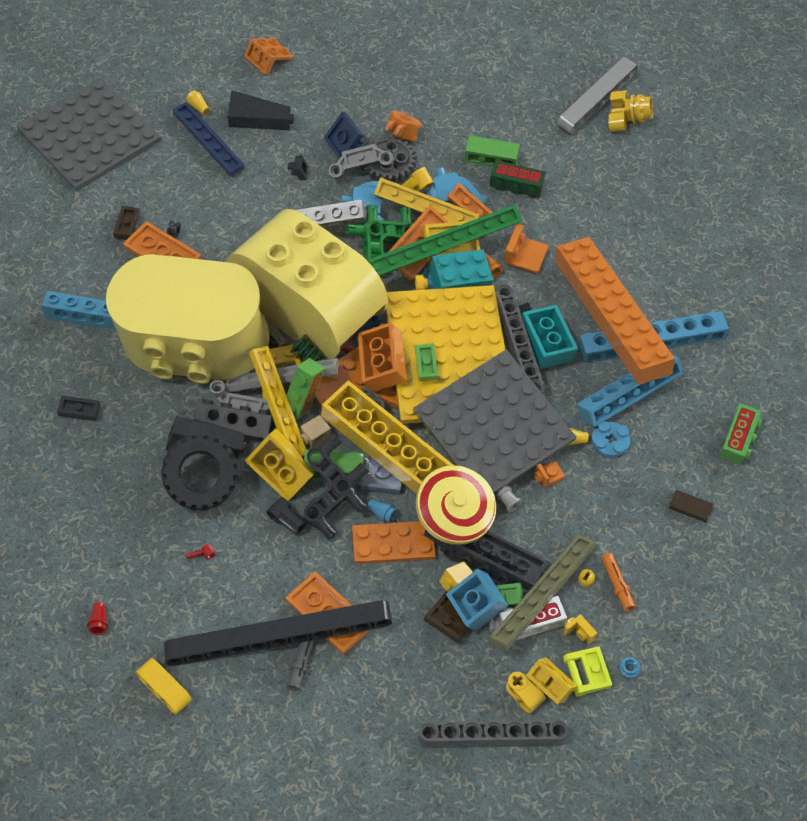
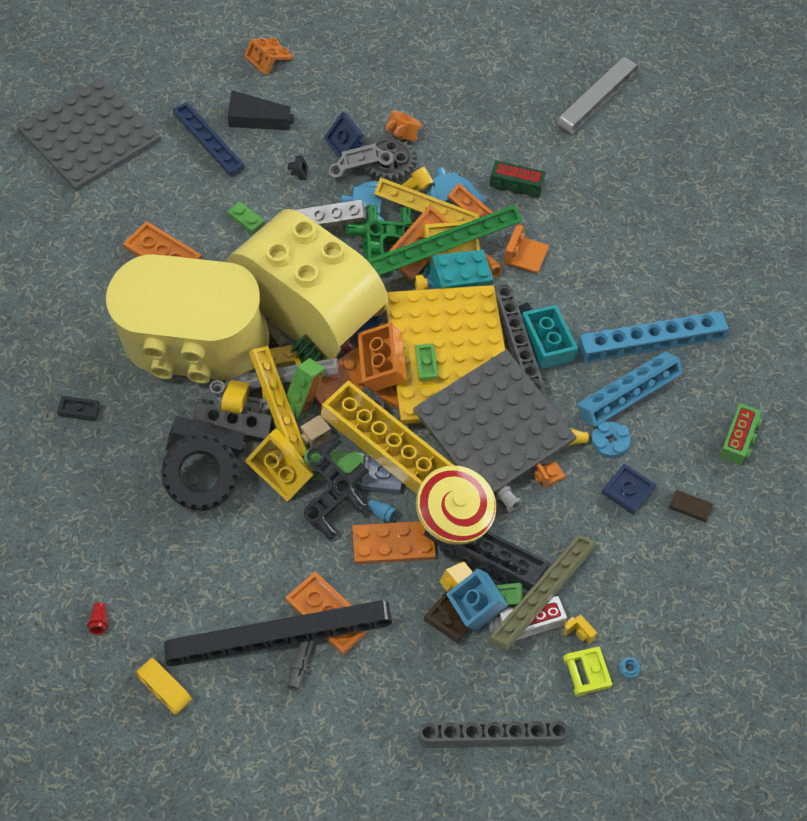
(77, 310): dark azure brick -> none
(126, 222): dark brown plate -> none
(174, 228): black bush -> none
(196, 101): yellow cone -> none
(206, 550): red hand -> none
(235, 396): none -> yellow beam
(245, 217): none -> bright green plate
(283, 513): black piece -> none
(486, 151): bright green brick -> none
(526, 693): yellow piece -> none
(551, 680): yellow brick -> none
(590, 580): yellow hinge -> none
(614, 311): orange brick -> none
(621, 590): orange pin -> none
(625, 109): yellow beam -> none
(628, 489): none -> dark blue plate

